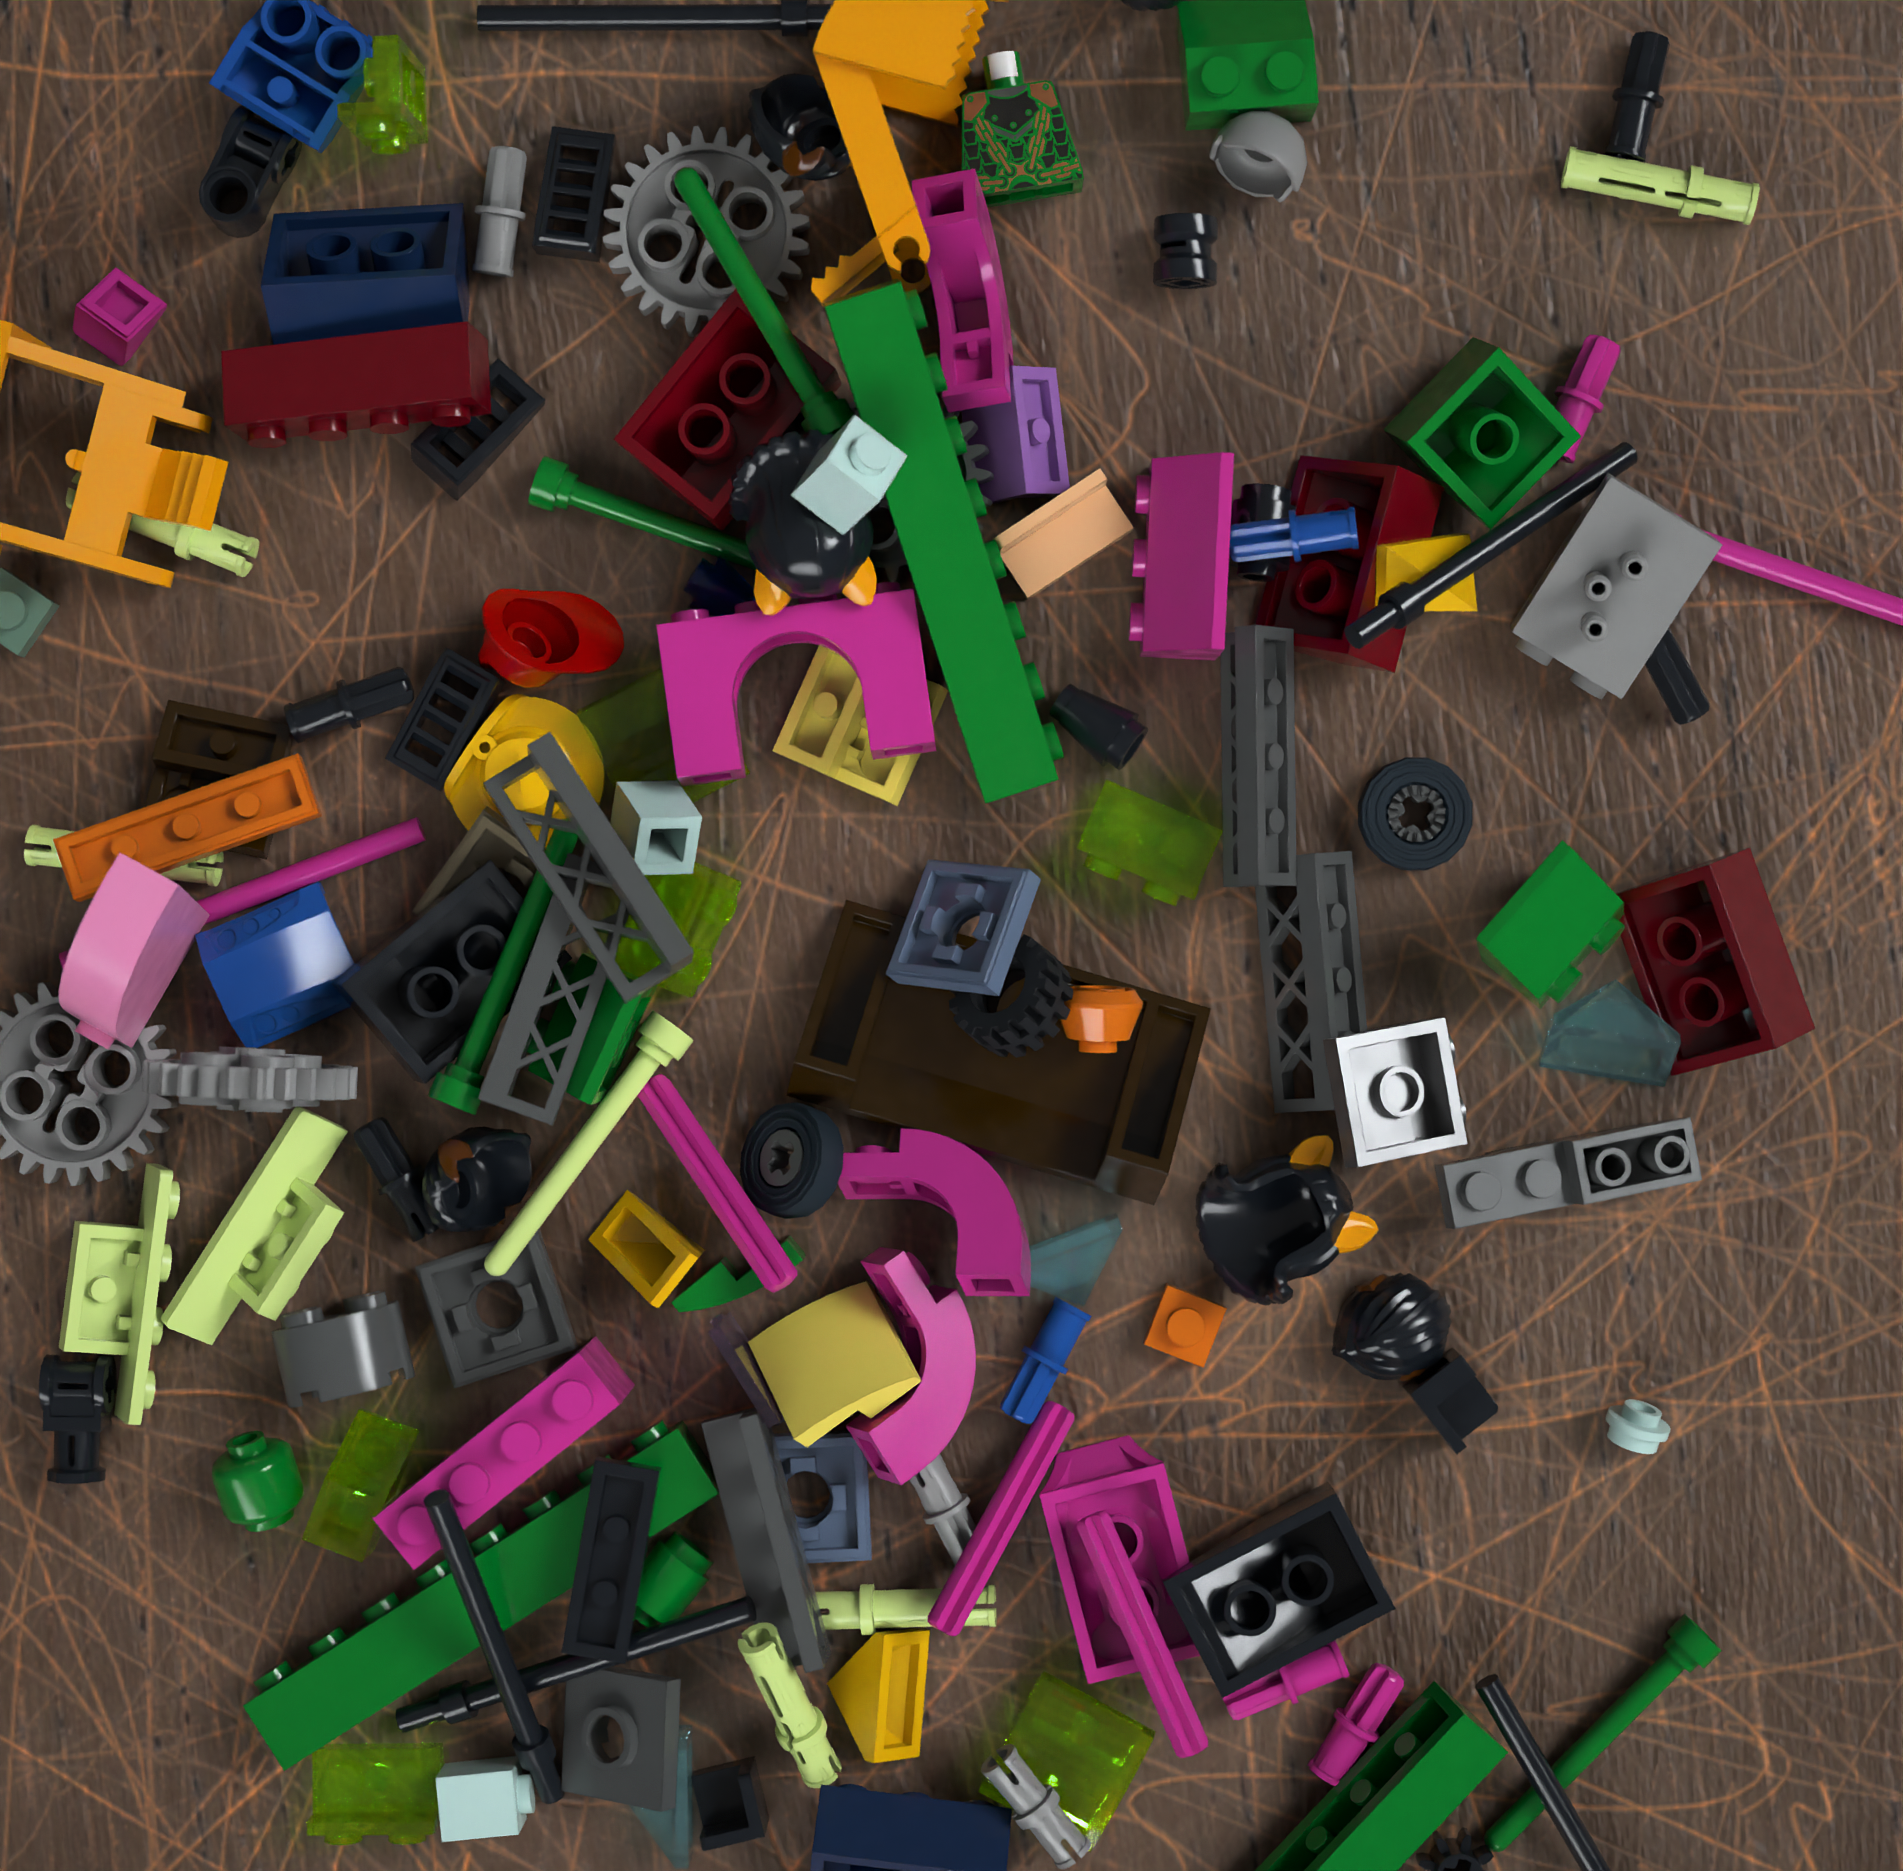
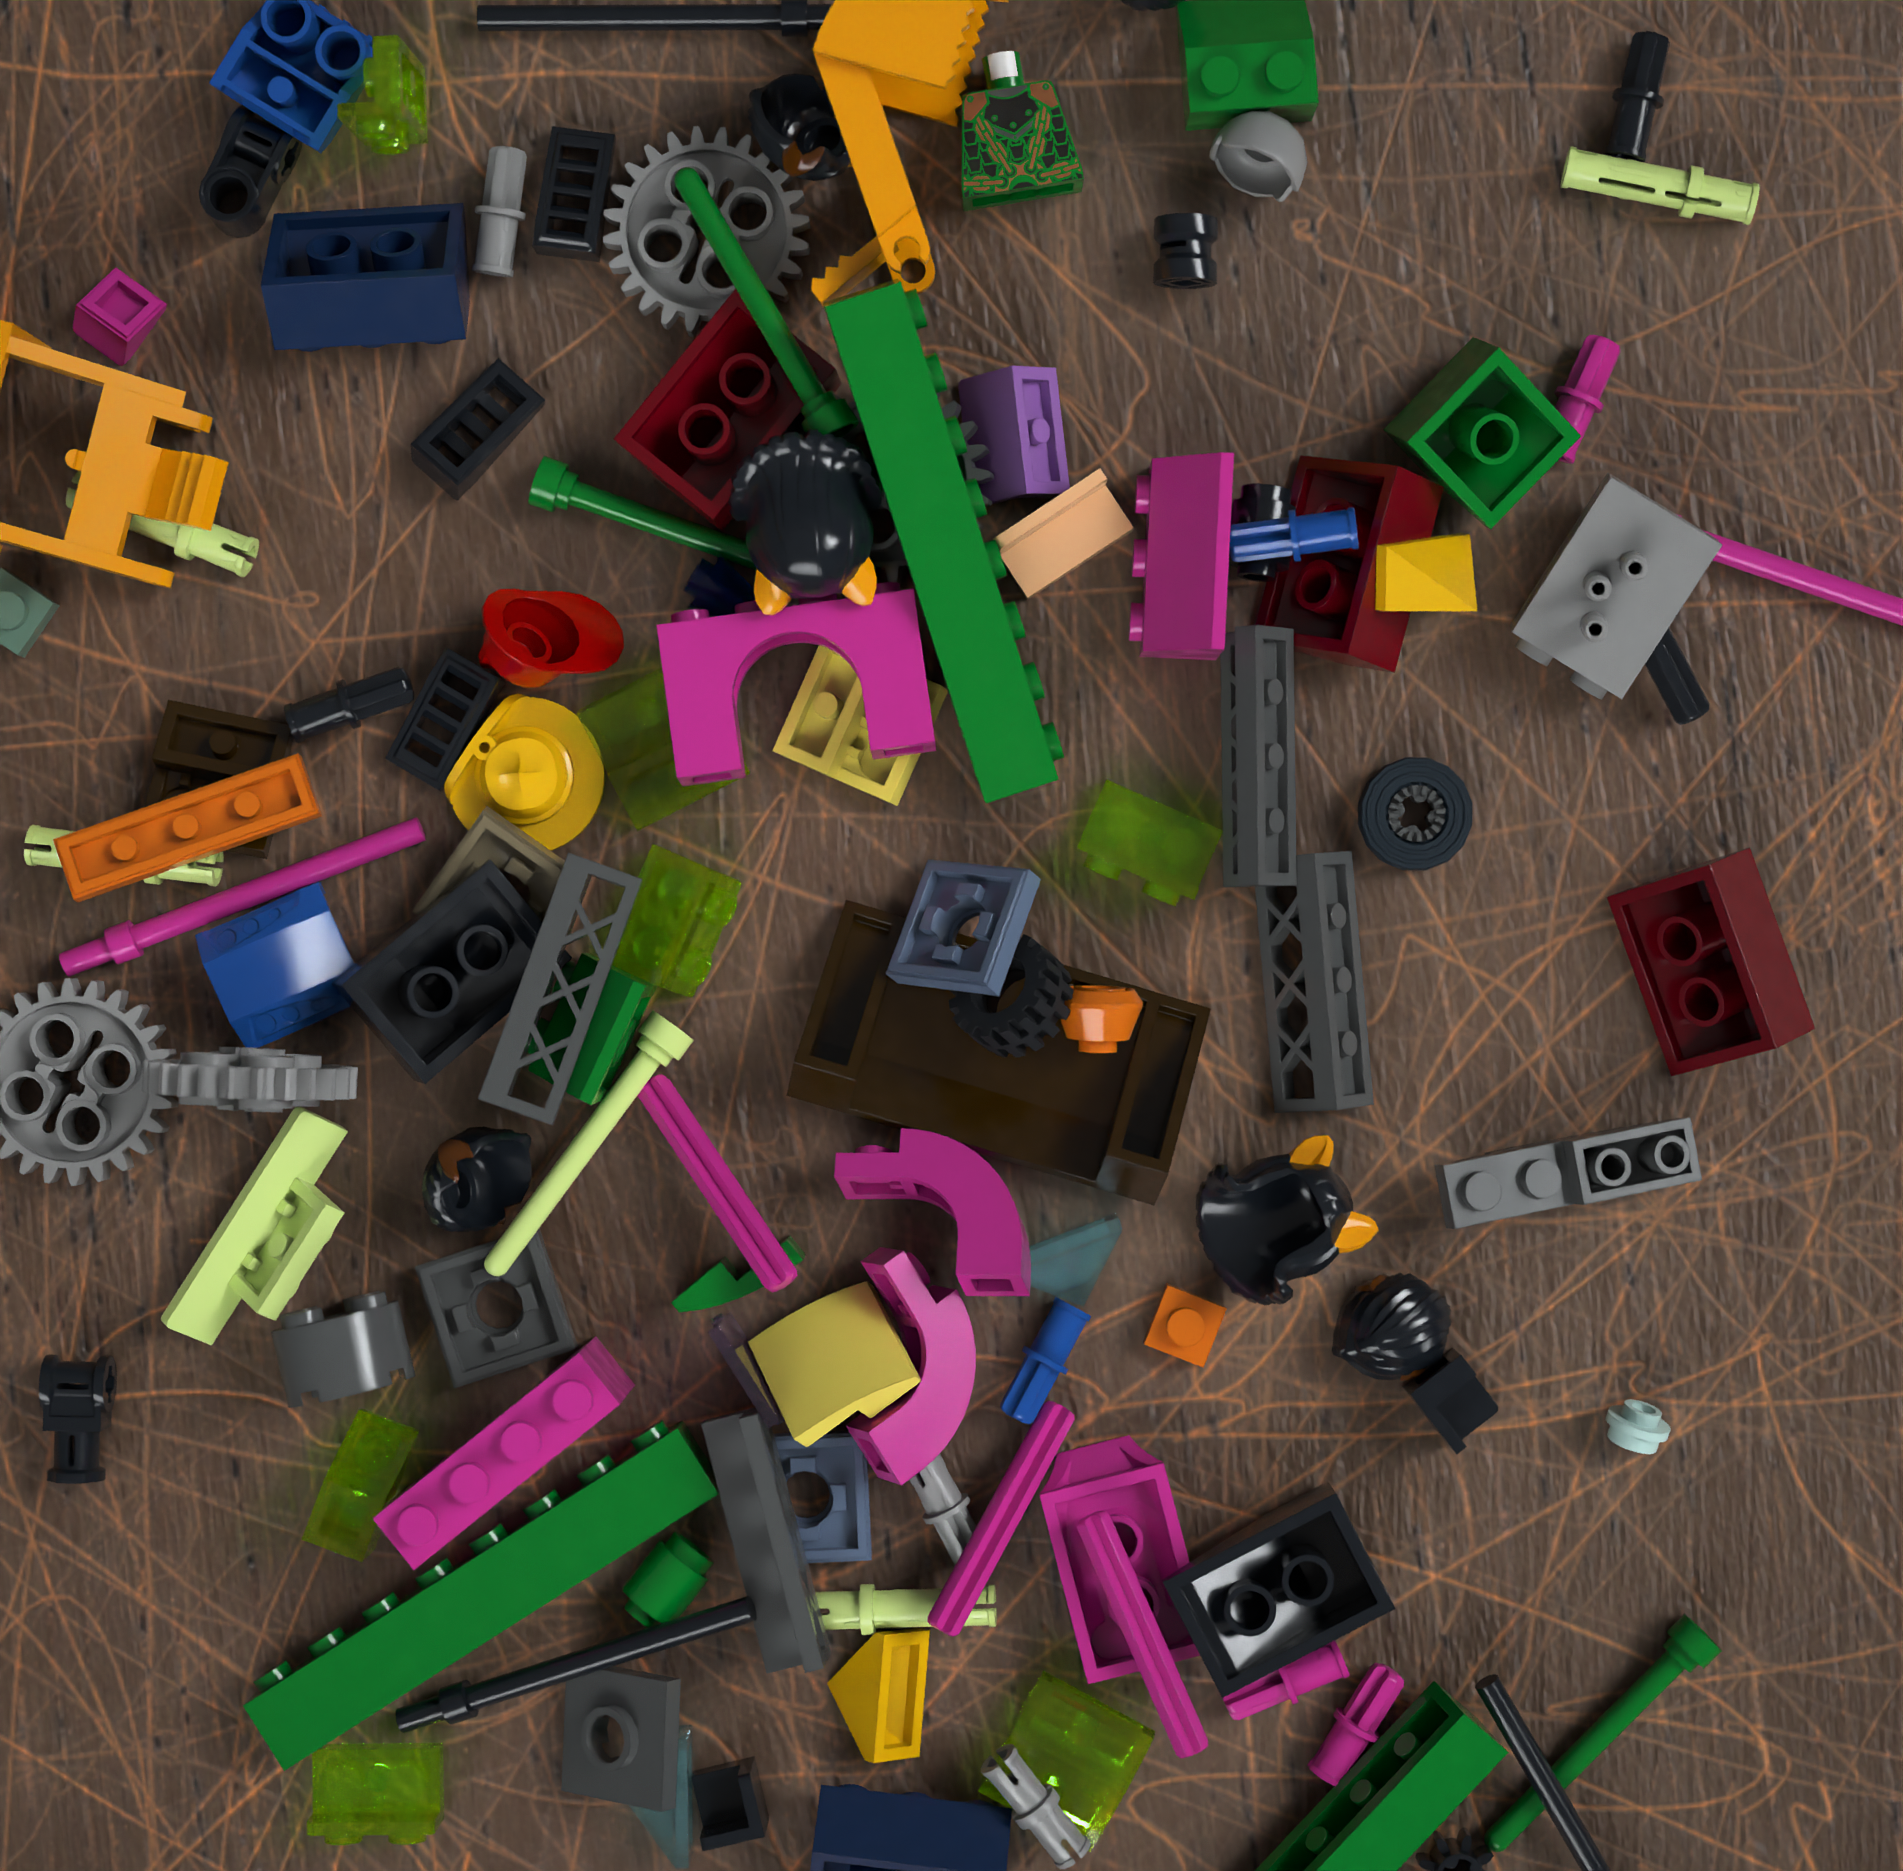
(116, 1289): yellowish green bracket -> none
(127, 952): bright pink brick -> none
(257, 1481): green head -> none
(356, 384): dark red brick -> none
(396, 1175): black axle -> none
(461, 1081): green piece -> none
(483, 1798): light aqua brick -> none
(531, 1741): black bar -> none
(609, 854): dark grey fence -> none
(611, 1560): black plate -> none
(645, 1248): yellow slope -> none
(657, 825): light aqua brick -> none
(798, 1724): yellowish green pin -> none
(814, 1160): black bush -> none
(849, 475): light aqua brick -> none
(966, 290): dark pink arch -> none
(1099, 726): black cone -> none
(1395, 1091): plate -> none
(1408, 601): black bar -> none
(1552, 927): green slope -> none
(1612, 1038): clear light blue slope -> none

